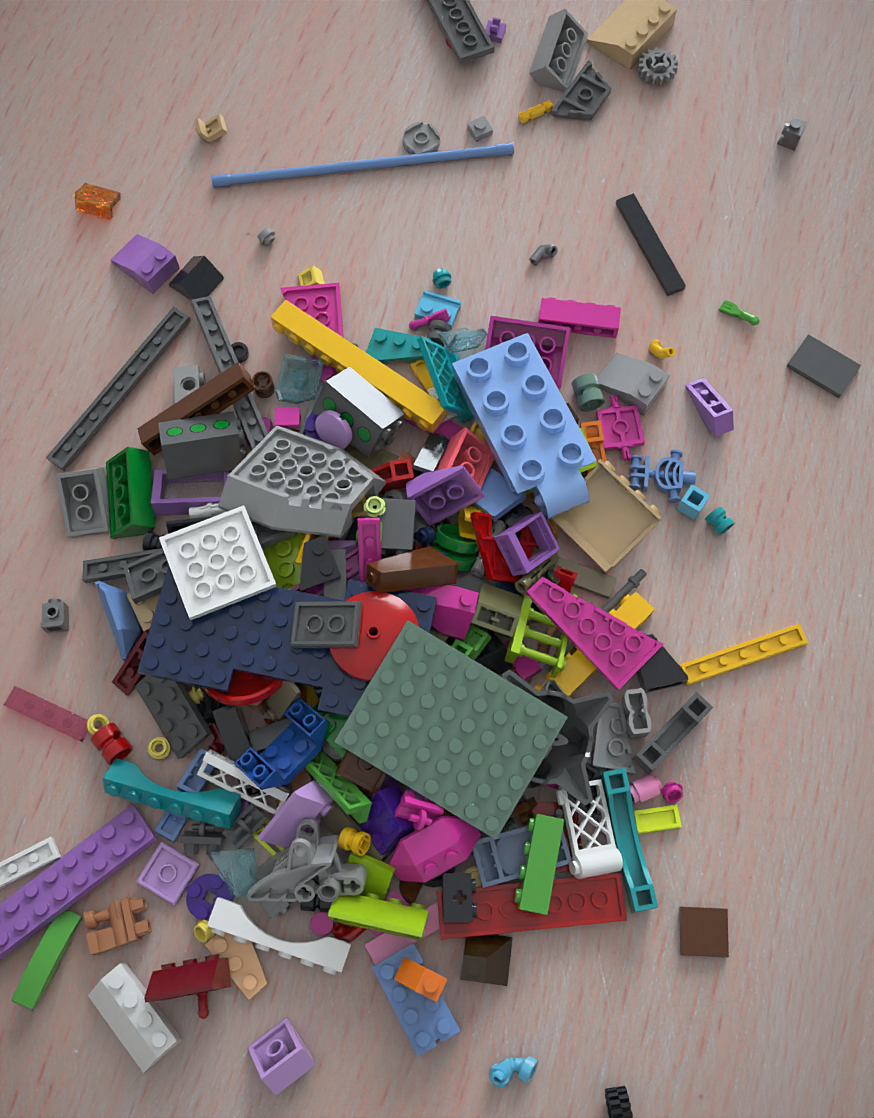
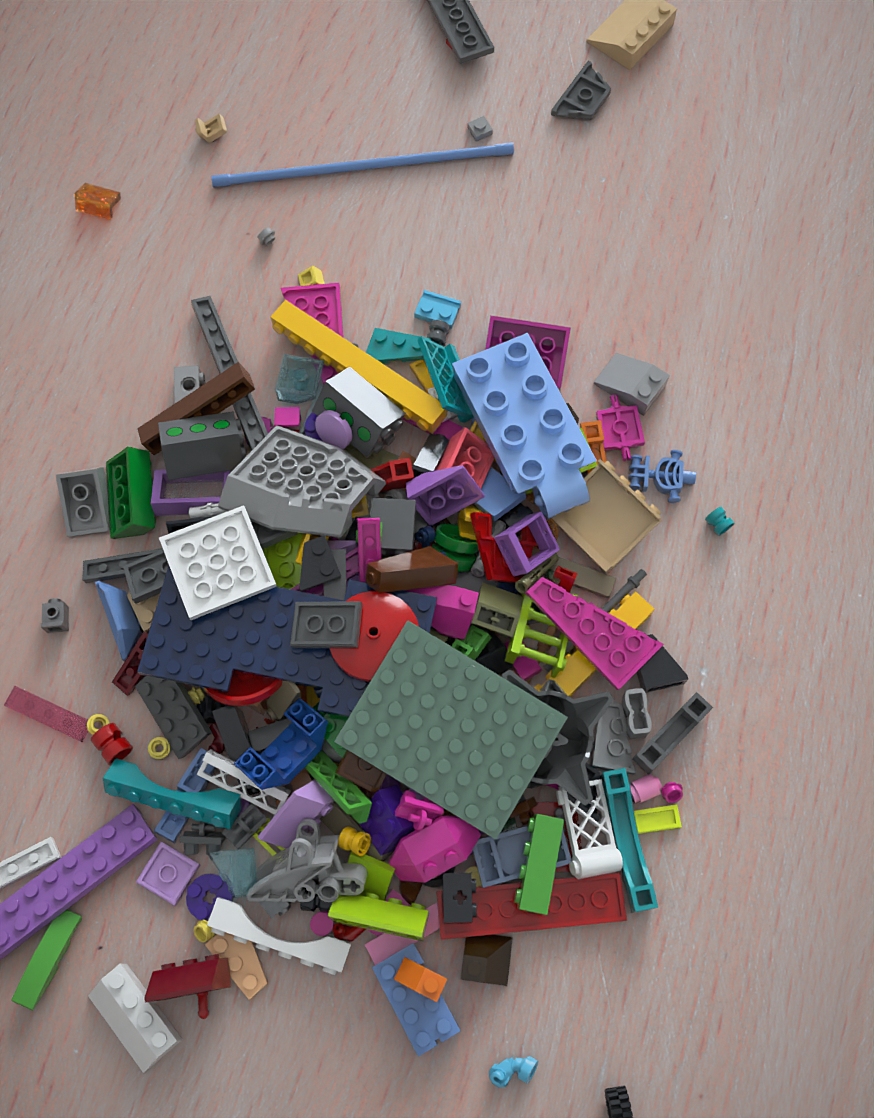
(118, 389): dark grey plate -> none
(124, 925): nougat hips -> none
(146, 262): medium lavender slope -> none
(151, 541): black wheel -> none
(197, 278): black slope -> none
(241, 351): black tile -> none
(261, 380): reddish brown wheel -> none
(281, 1056): lavender slope -> none
(374, 501): yellowish green plate -> none
(421, 138): light grey tile -> none
(440, 315): dark pink piece -> none
(441, 278): teal plate -> none
(462, 339): clear light blue panel -> none
(495, 30): medium lavender tile -> none
(535, 111): yellow axle -> none
(543, 251): flat silver arm -> none
(558, 51): light grey slope -> none
(581, 317): dark pink brick -> none
(588, 392): sand green wheel -> none
(650, 244): black tile -> none
(657, 66): light grey gear -> none
(661, 353): yellow arm -> none
(693, 502): medium azure brick -> none
(704, 932): reddish brown tile -> none
(712, 408): medium lavender slope -> none
(733, 310): bright green piece -> none
(744, 654): yellow tile -> none
(792, 133): flat silver brick -> none
(823, 366): dark grey tile -> none

